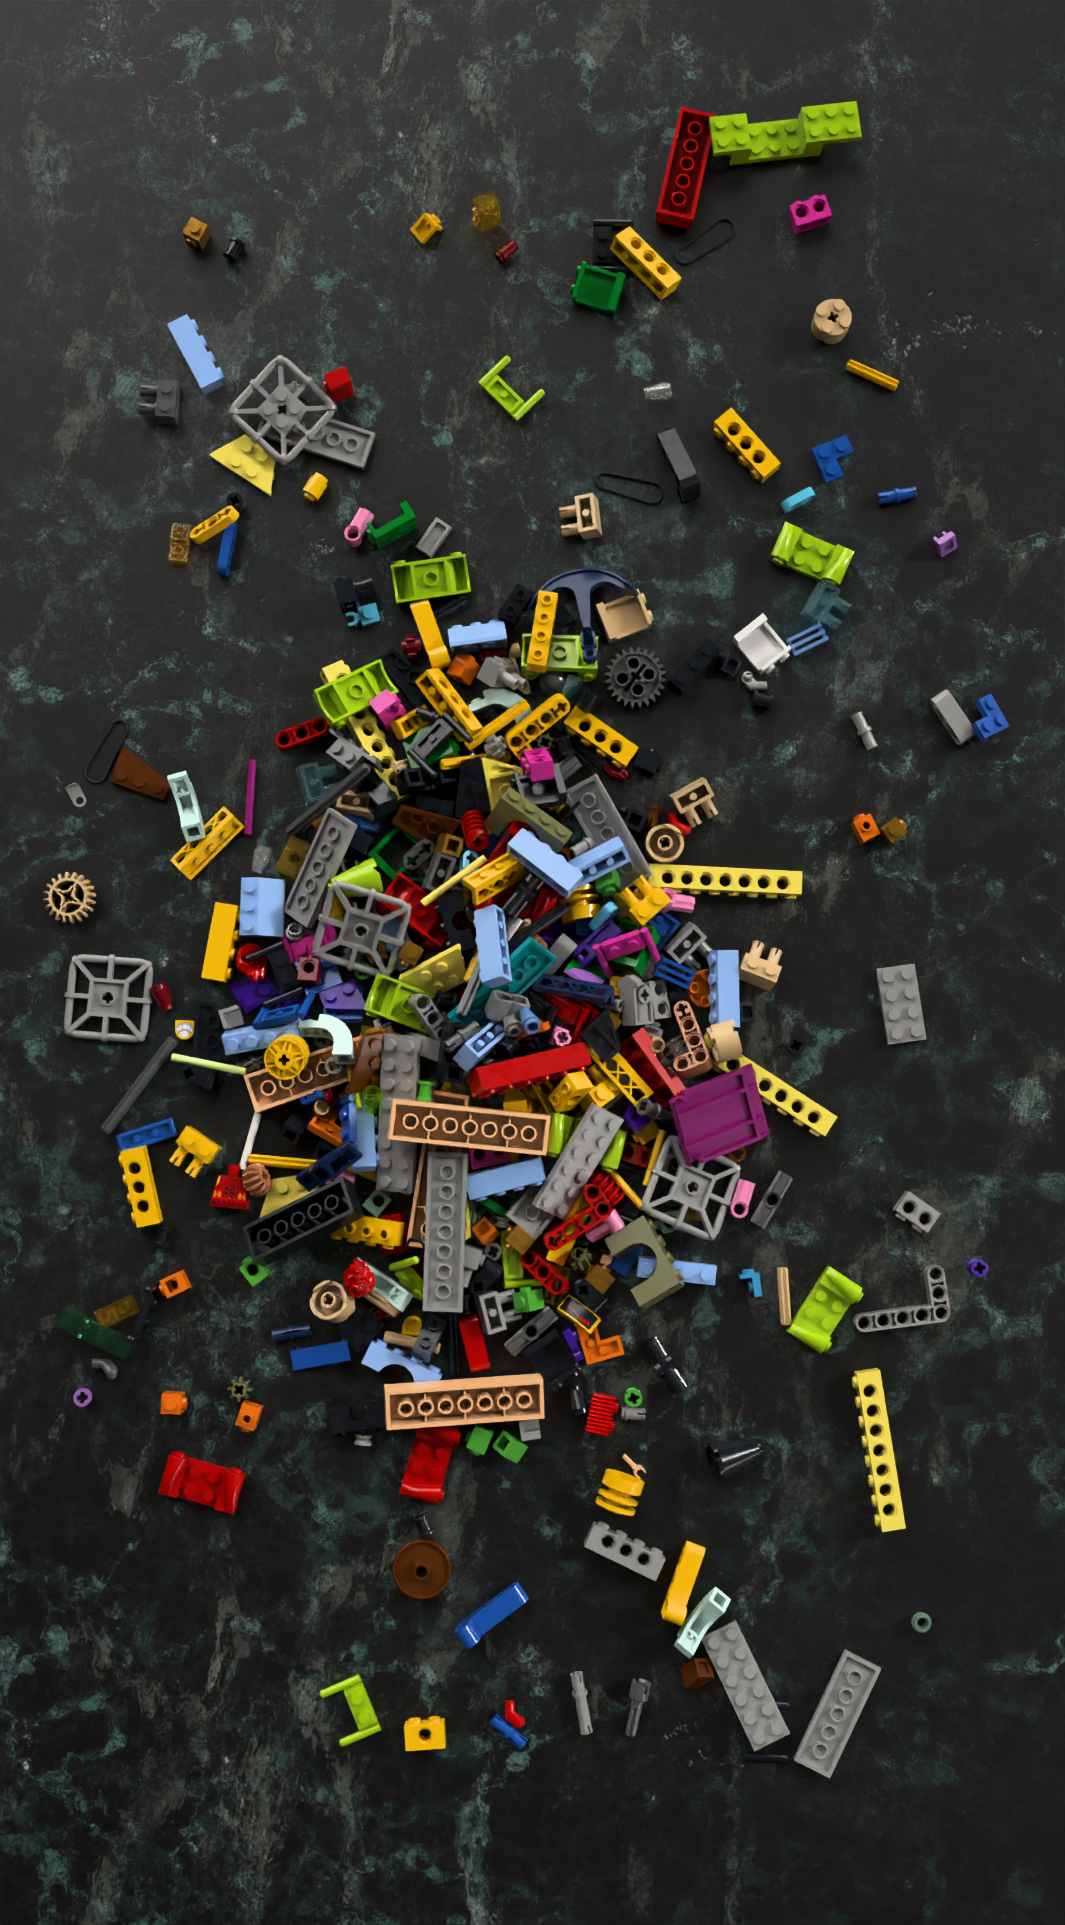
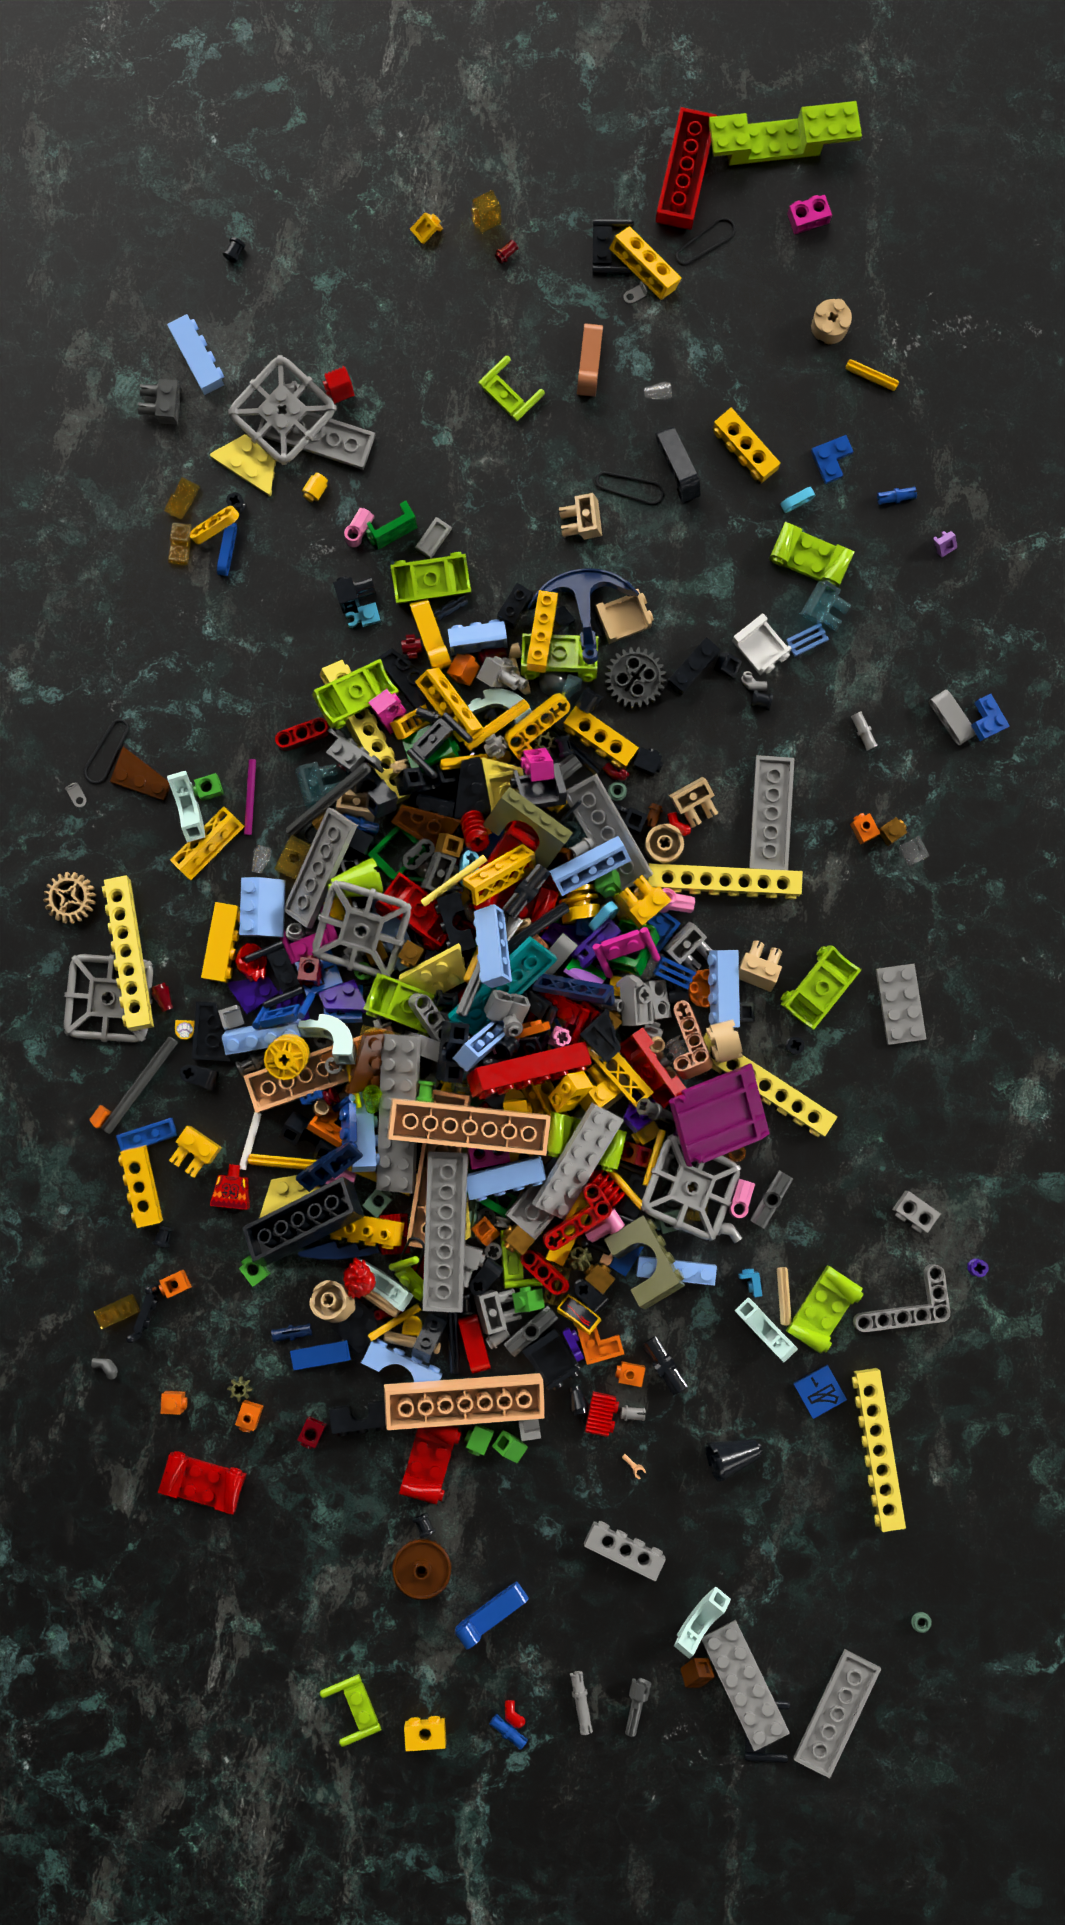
(78, 1393): medium lavender bush -> none
(94, 1333): clear green arch -> none
(100, 1116): none -> orange slope
(143, 1018): none -> light yellow brick
(182, 498): none -> clear yellow slope
(196, 233): pearl gold brick -> none
(209, 1064): yellowish green bar -> none
(215, 791): none -> bright green brick
(257, 1179): nougat gear -> none
(311, 1423): none -> dark red brick
(333, 1251): none -> dark blue slope
(363, 1439): light grey bush -> none
(394, 1322): none -> yellow bar
(461, 1036): dark grey pin -> none
(497, 1338): none -> light grey pin
(529, 1021): medium blue cone -> none
(545, 863): light blue brick -> none
(589, 360): none -> nougat beam
(597, 288): green panel -> none
(617, 785): none -> sand green plate
(618, 1496): yellow wheel -> none
(630, 1373): none -> orange brick
(638, 293): none -> light grey piece
(638, 1399): bright green bush -> none
(680, 1588): yellow beam -> none
(729, 1229): none -> light grey arm
(766, 1329): none -> light aqua arch
(771, 813): none -> light grey plate
(820, 987): none -> lime piece
(820, 1391): none -> blue tile
(914, 851): none -> clear panel

